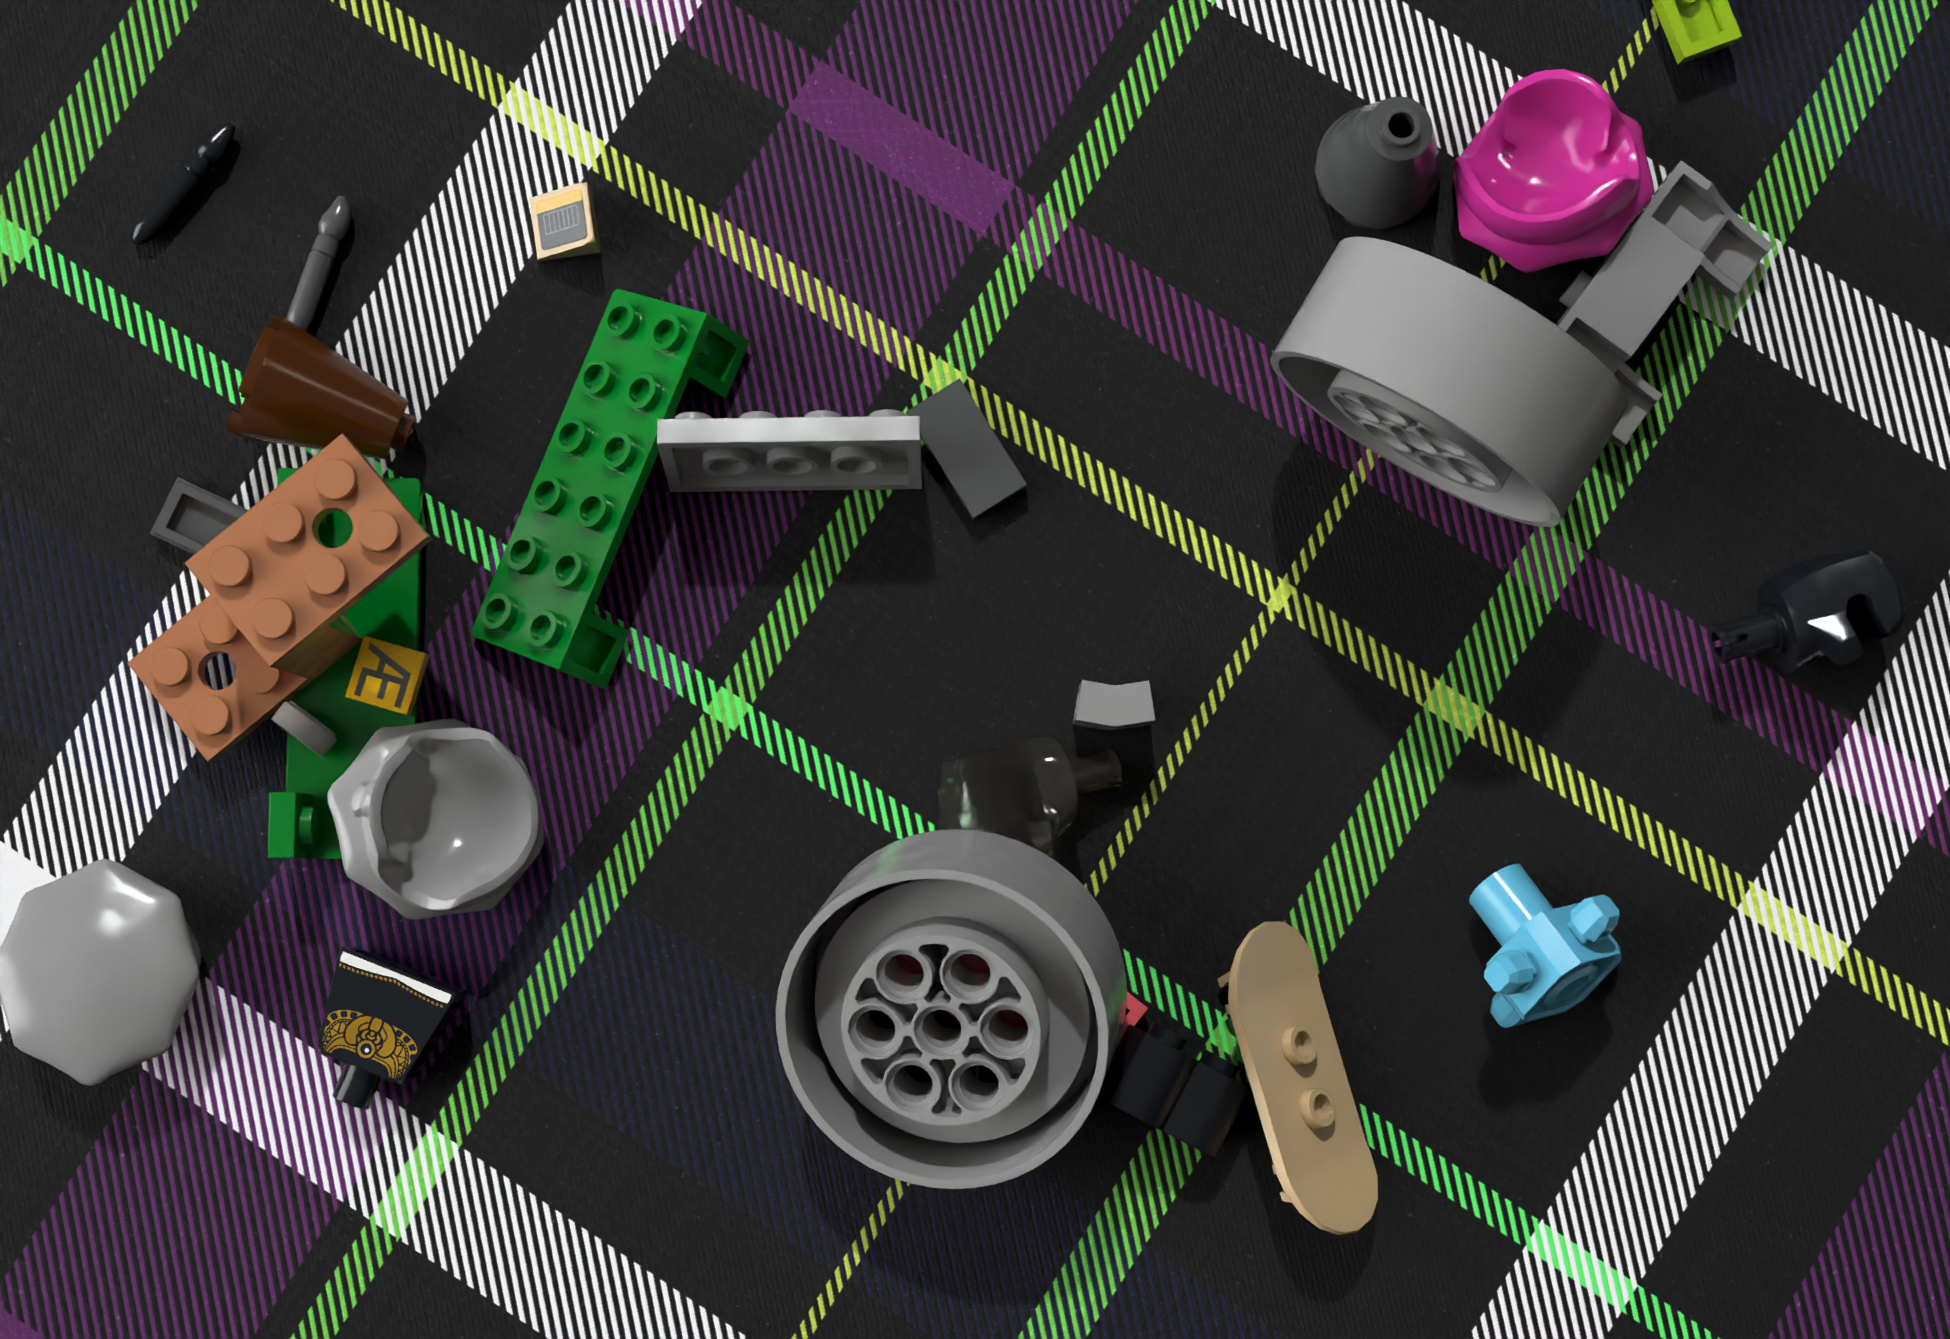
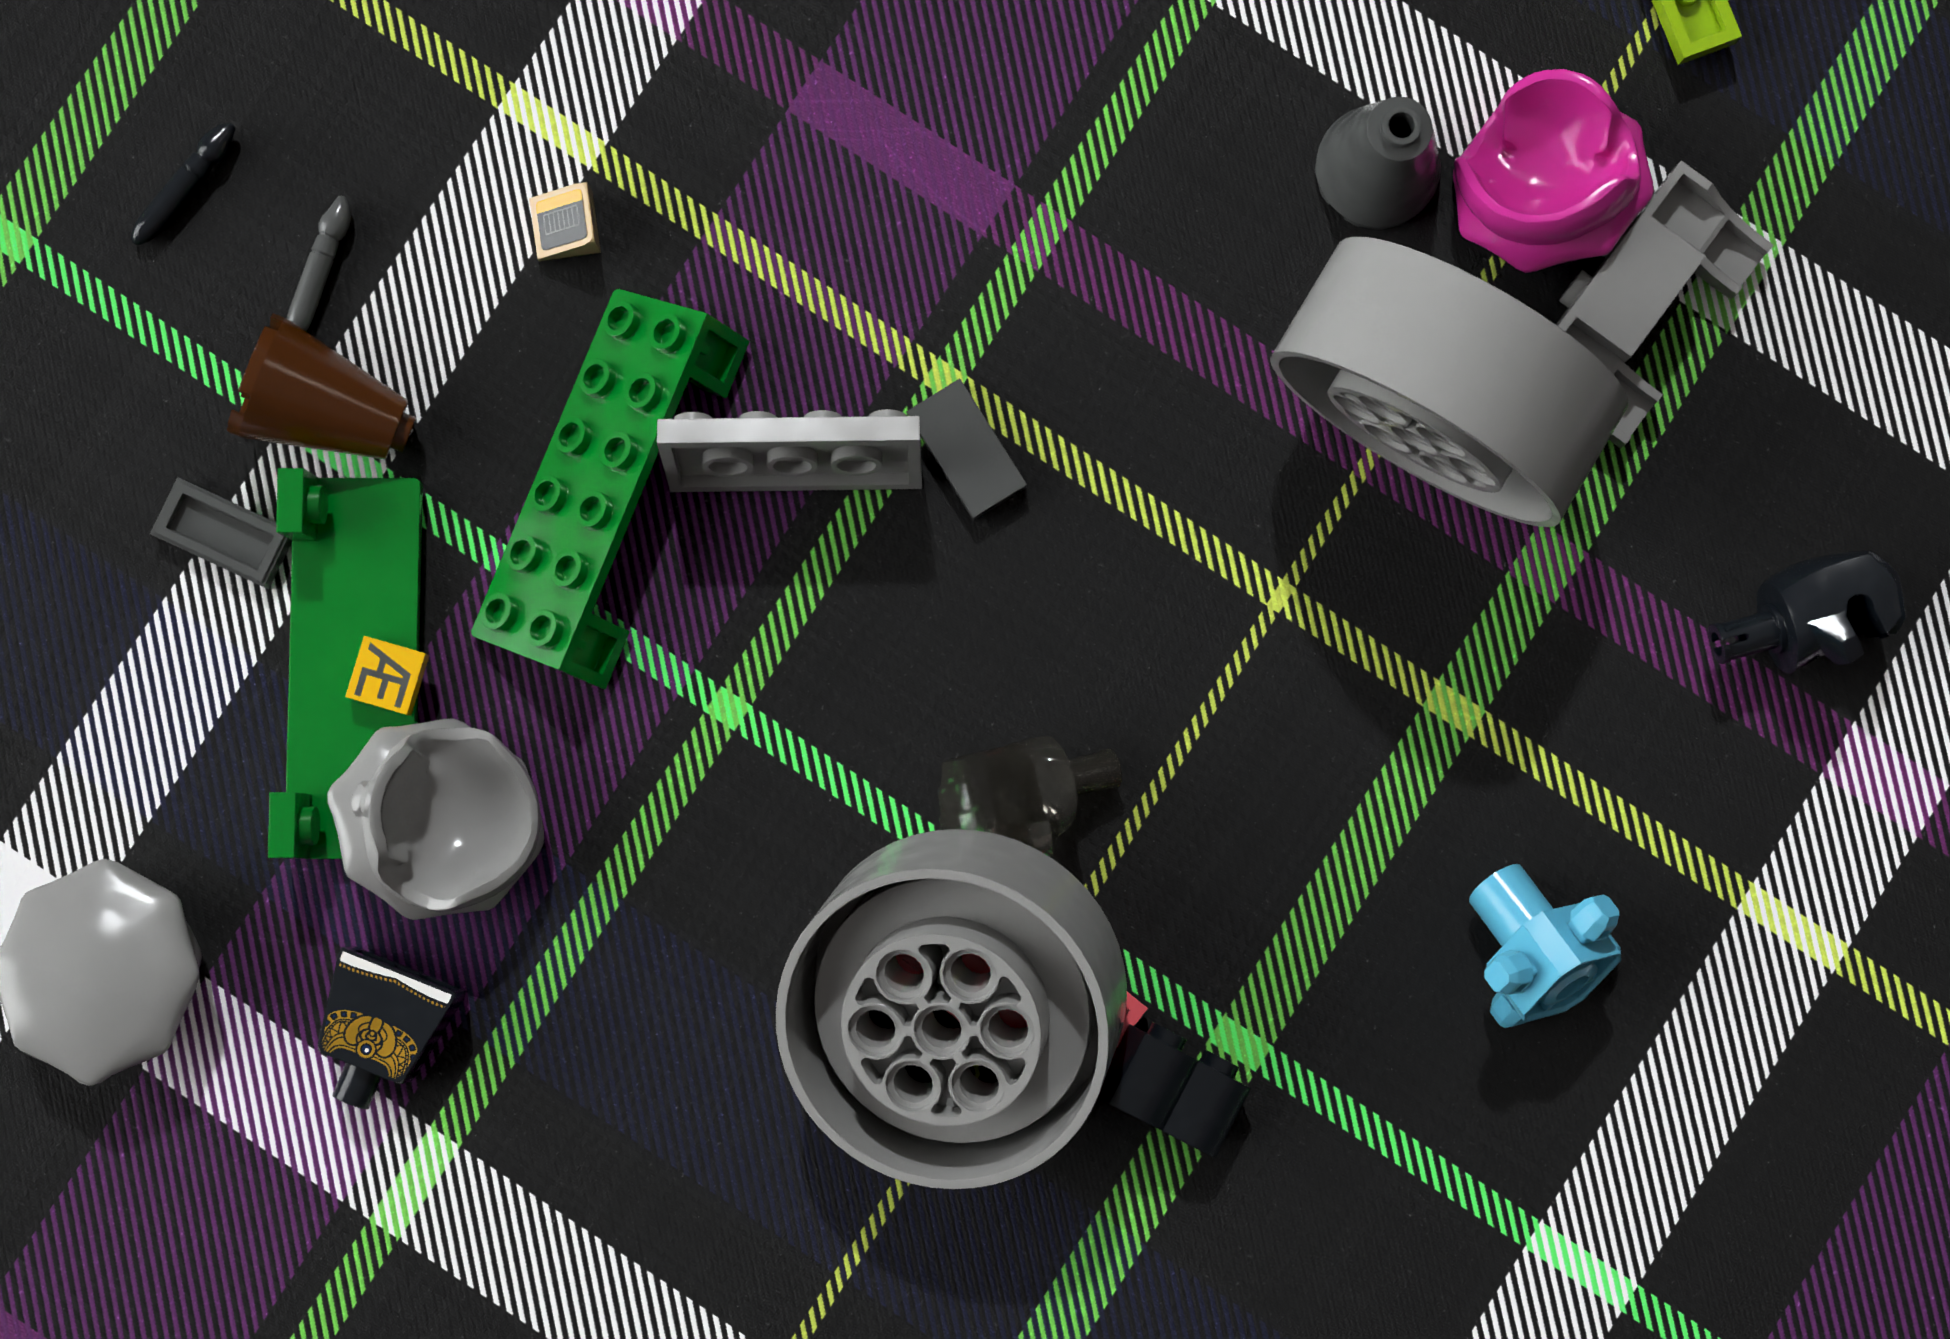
(278, 597): nougat bracket -> none
(305, 728): light grey tile -> none
(1114, 706): light grey piece -> none
(1300, 1080): tan piece -> none

